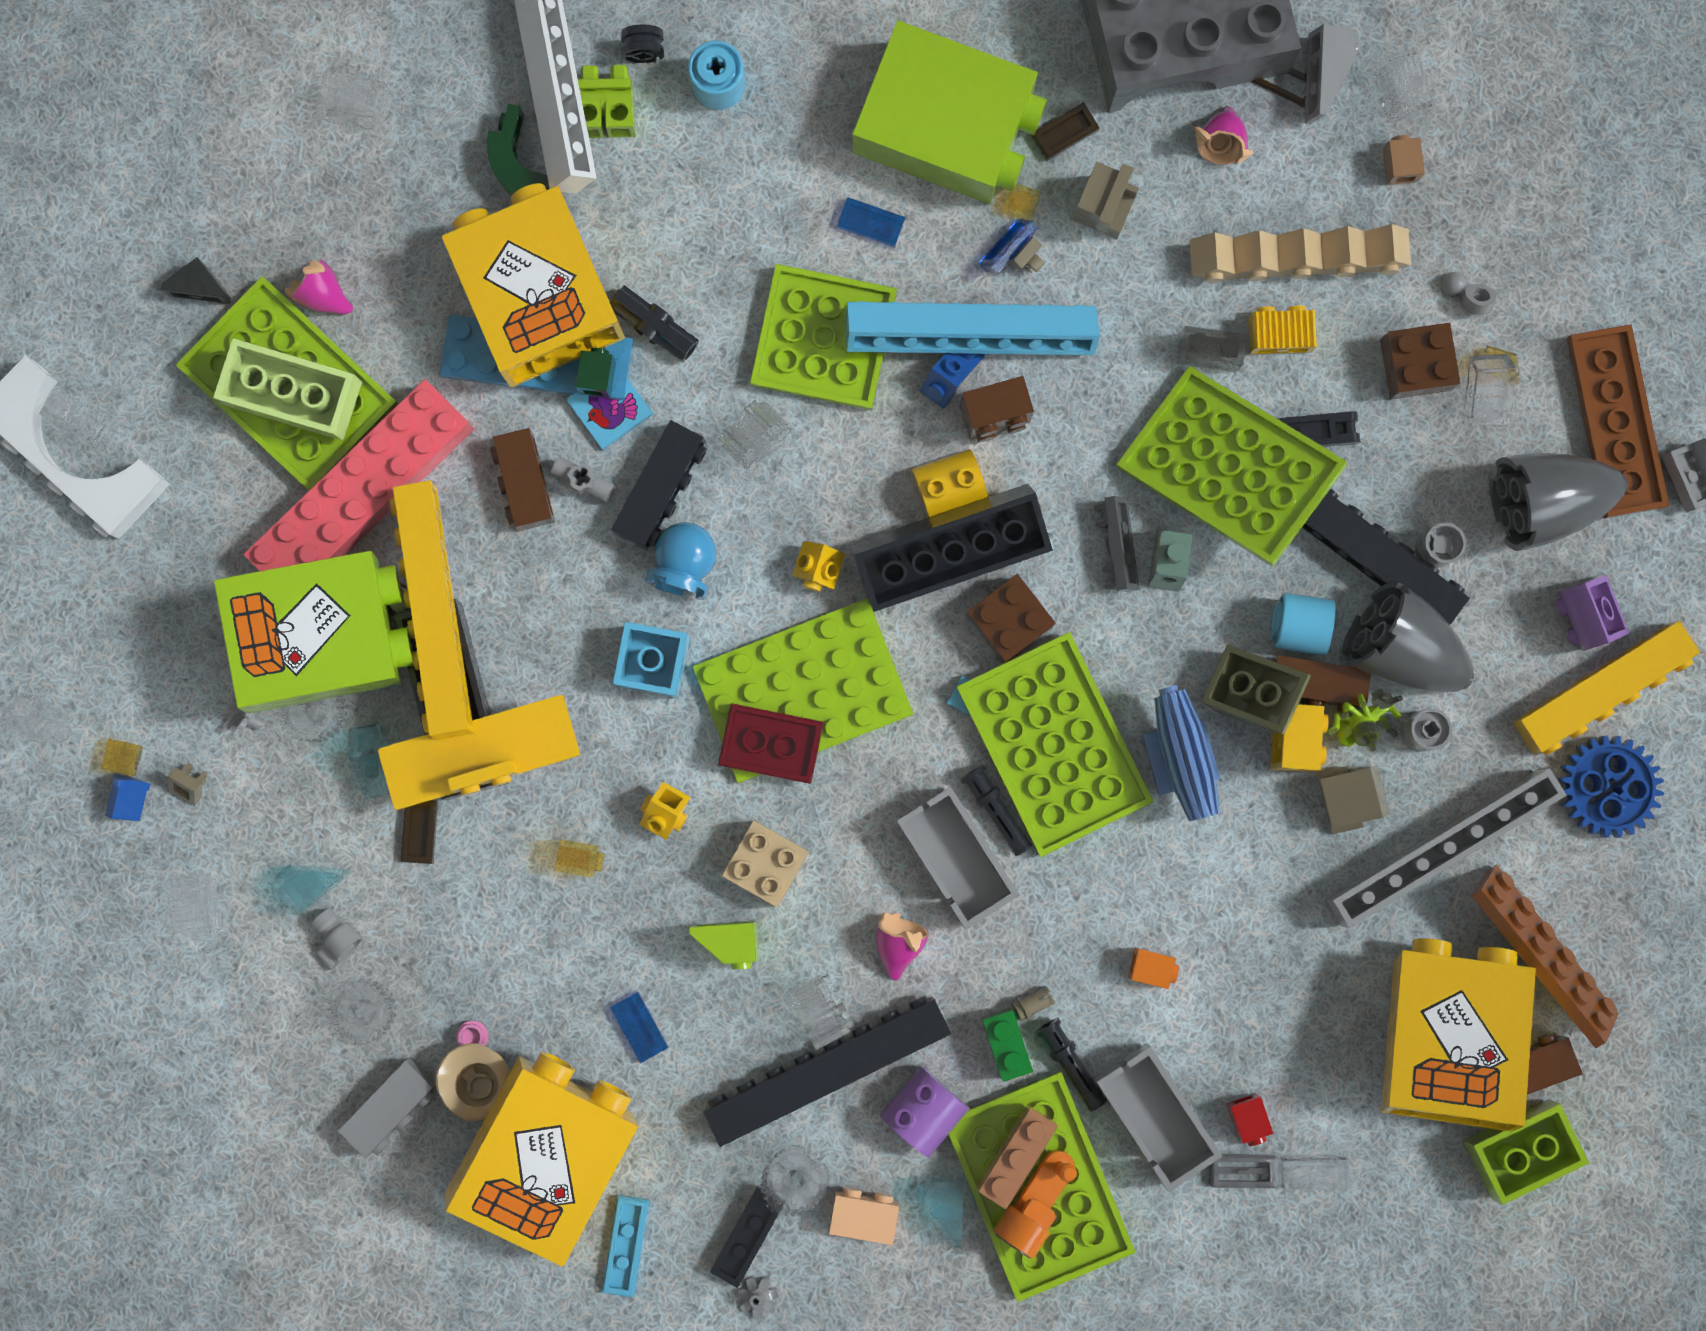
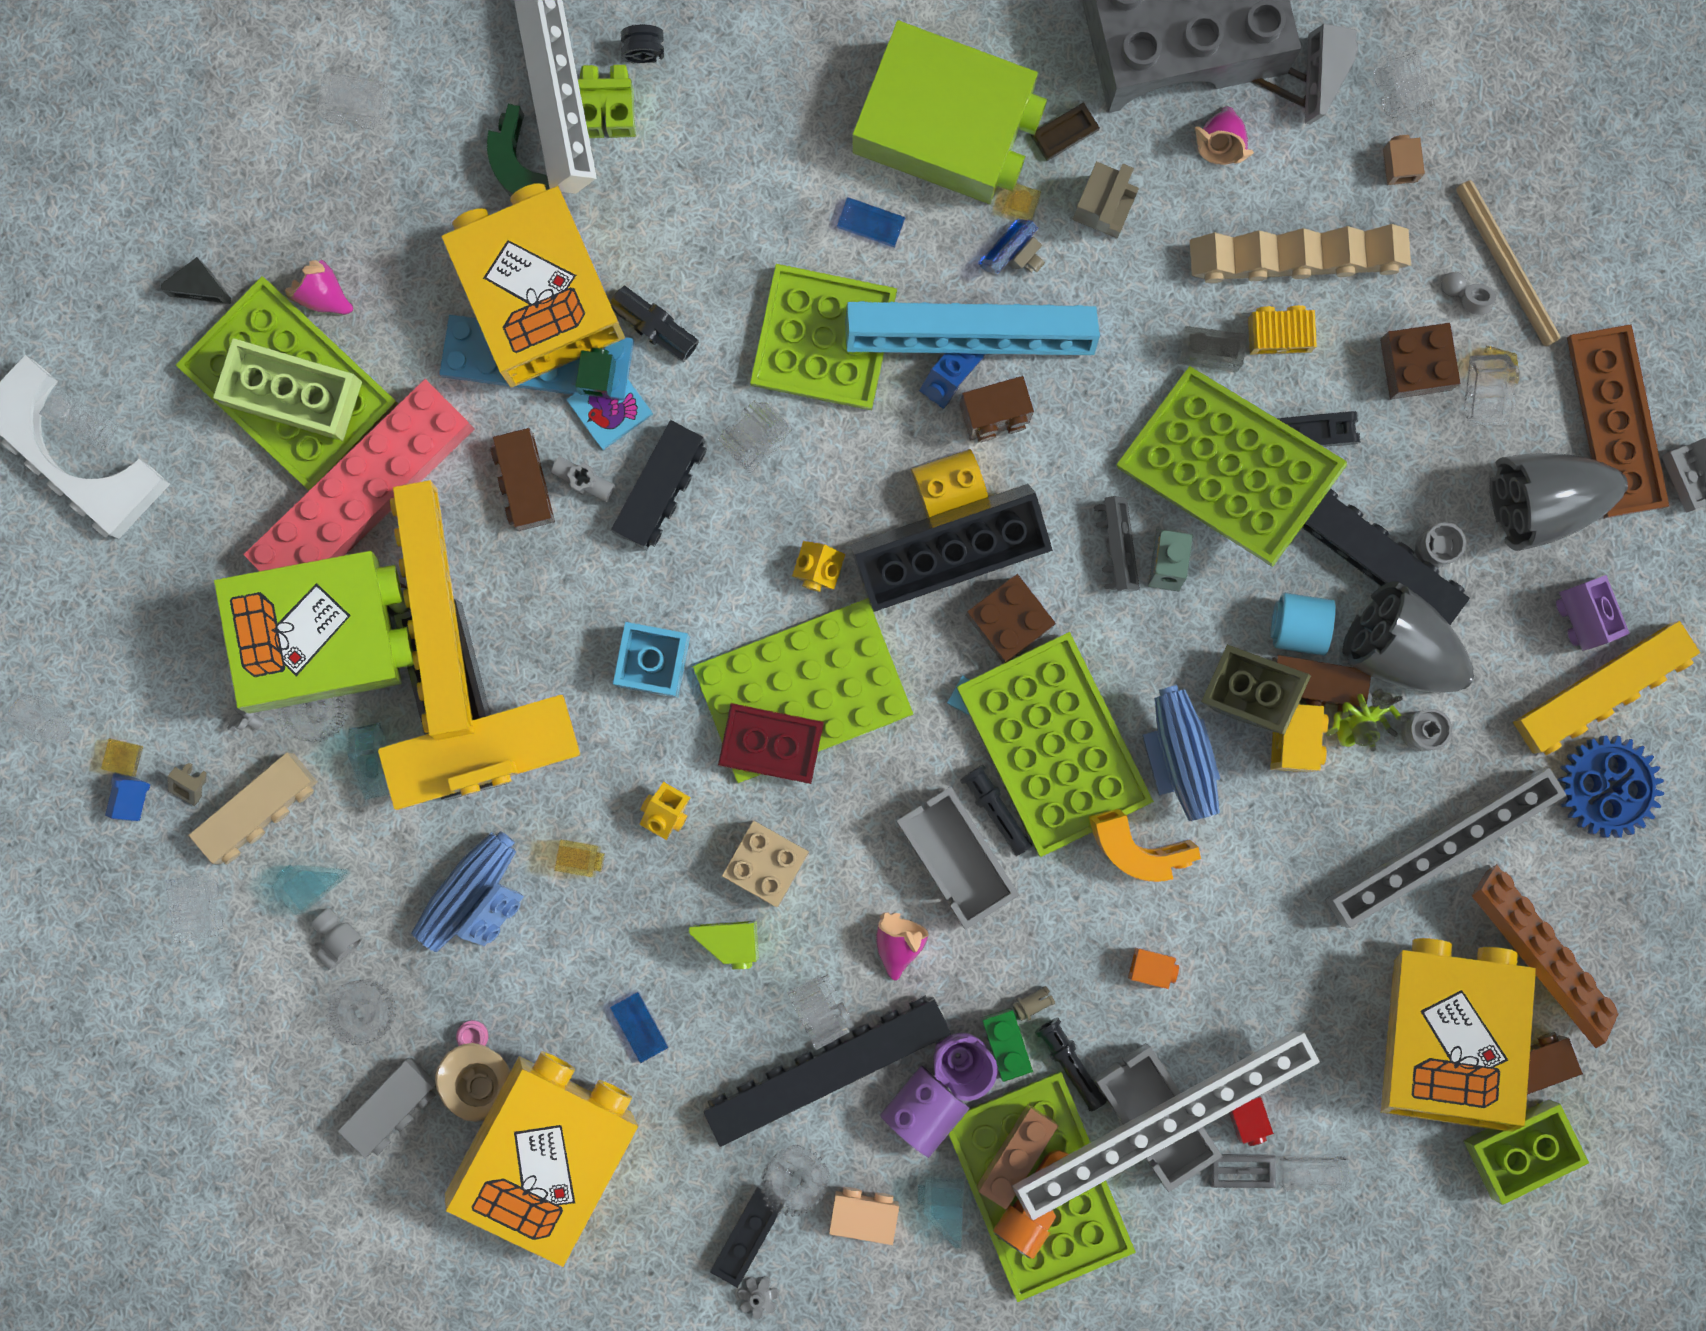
(254, 808): none -> tan brick
(419, 833): dark brown tile -> none
(471, 898): none -> medium blue plate
(625, 1246): medium azure tile -> none
(683, 558): dark azure tile -> none
(719, 90): medium azure piece -> none
(977, 1069): none -> medium lavender helmet
(1115, 840): none -> light orange arch
(1165, 1124): none -> white brick
(1352, 797): dark tan plate -> none
(1508, 263): none -> tan axle

